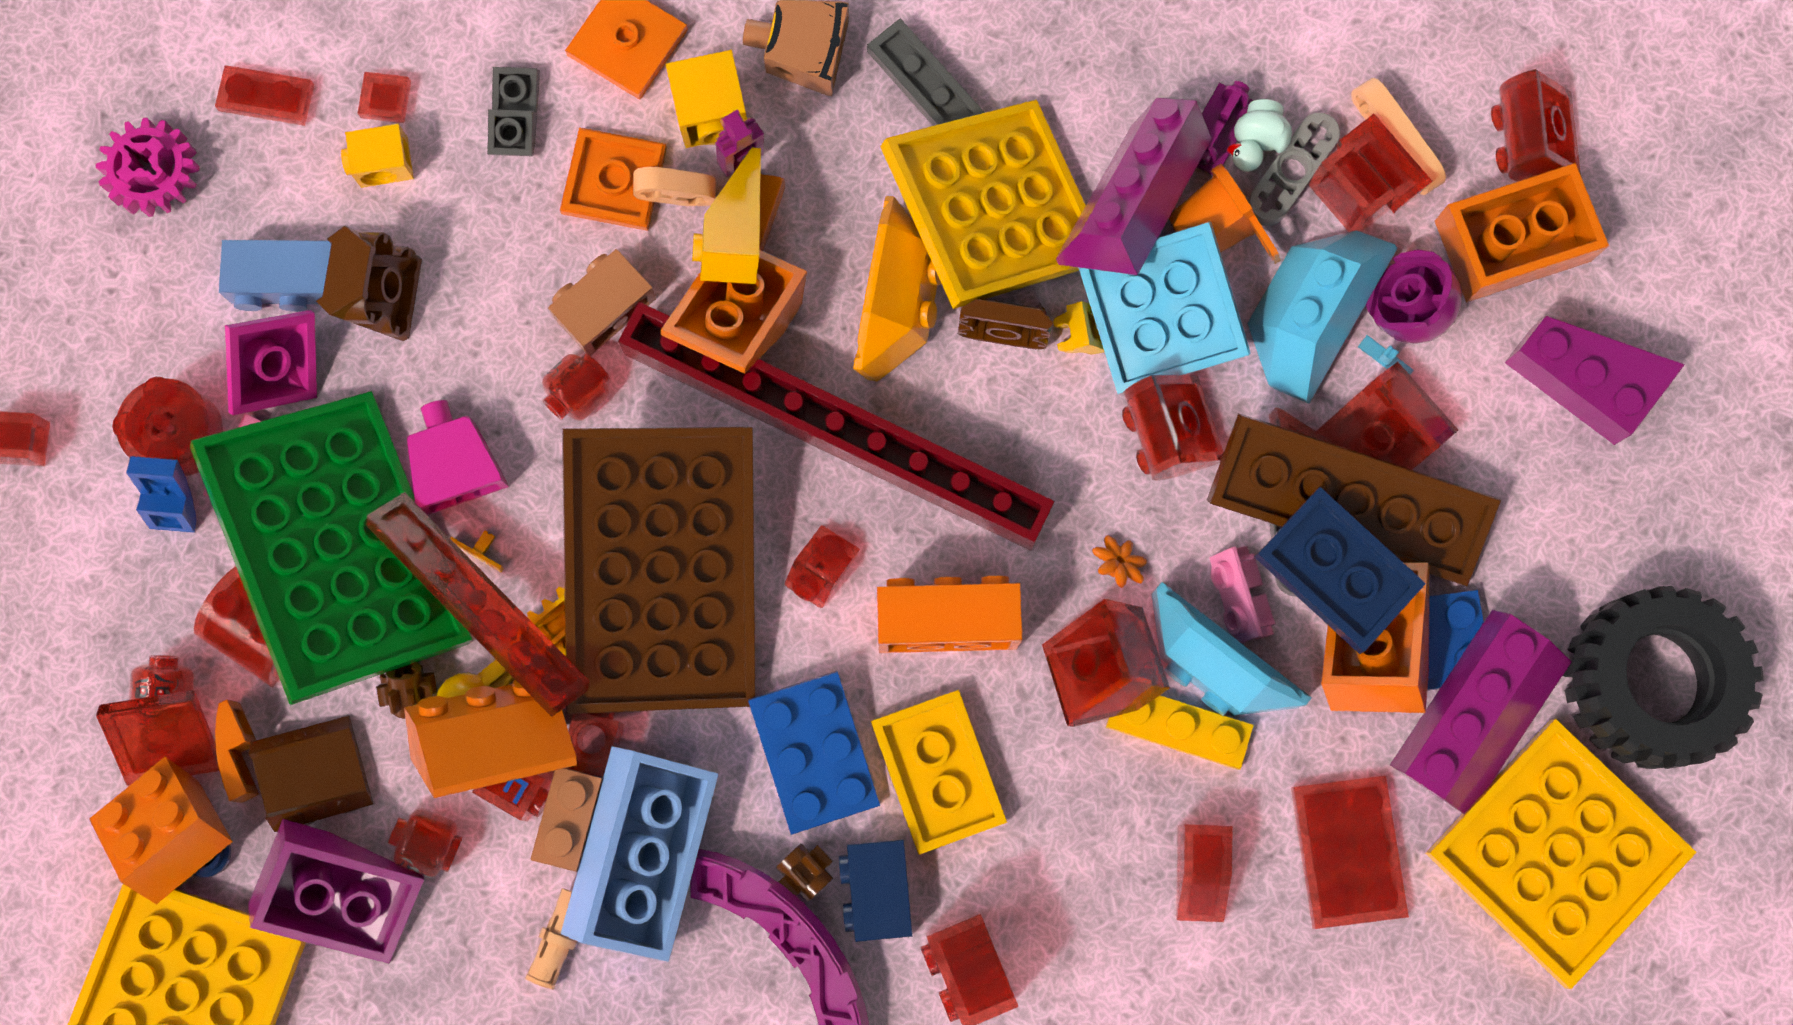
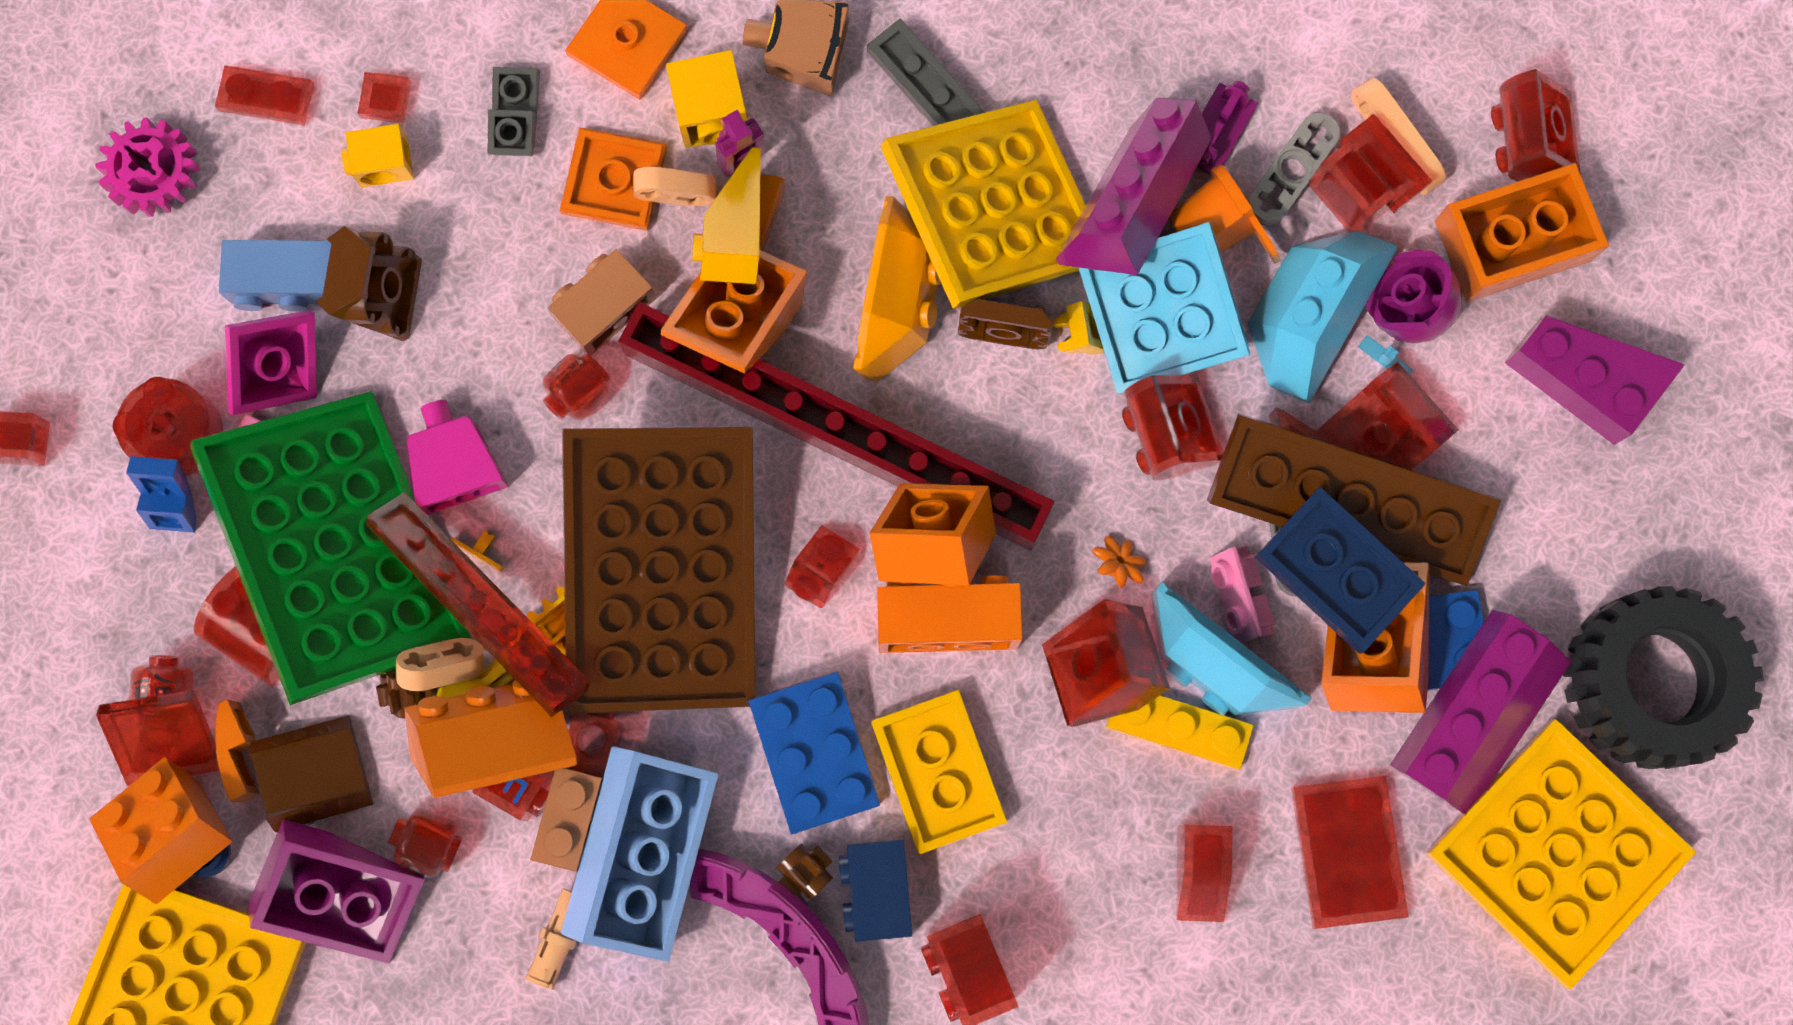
(439, 664): none -> light nougat beam
(933, 534): none -> orange brick
(1259, 131): light aqua animal -> none

